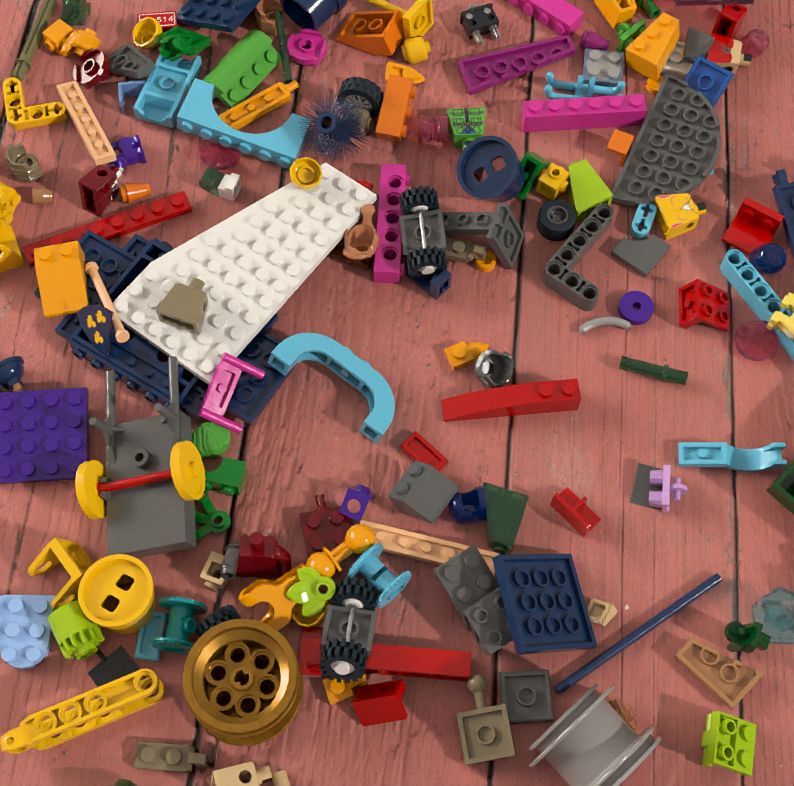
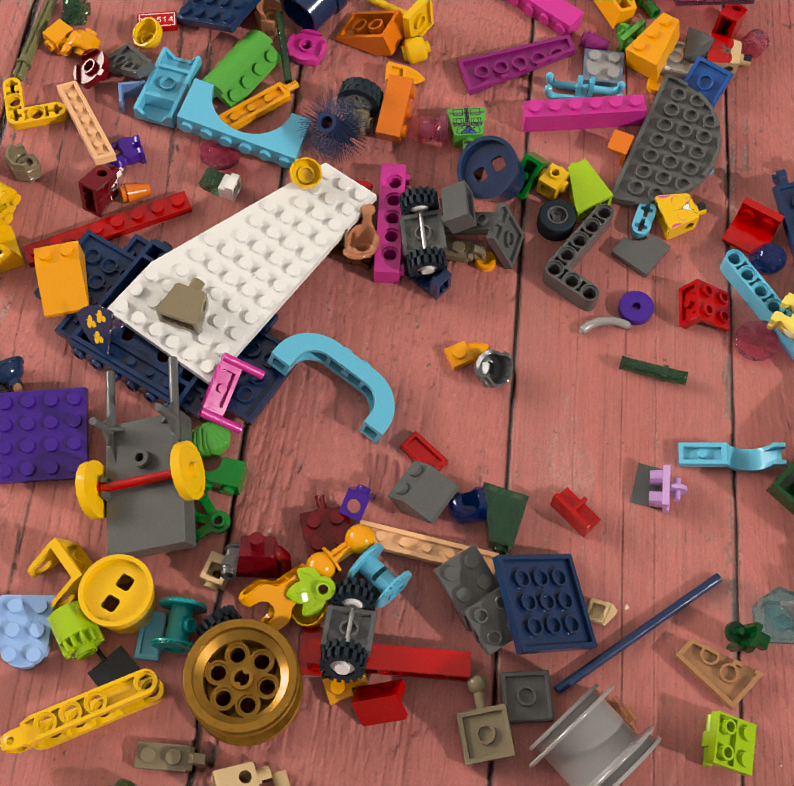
(41, 195): medium nougat hose -> none
(121, 334): light nougat bar -> none
(181, 42): green plate -> none
(458, 207): none -> dark grey brick
(479, 22): black piece -> none
(514, 400): red slope -> none

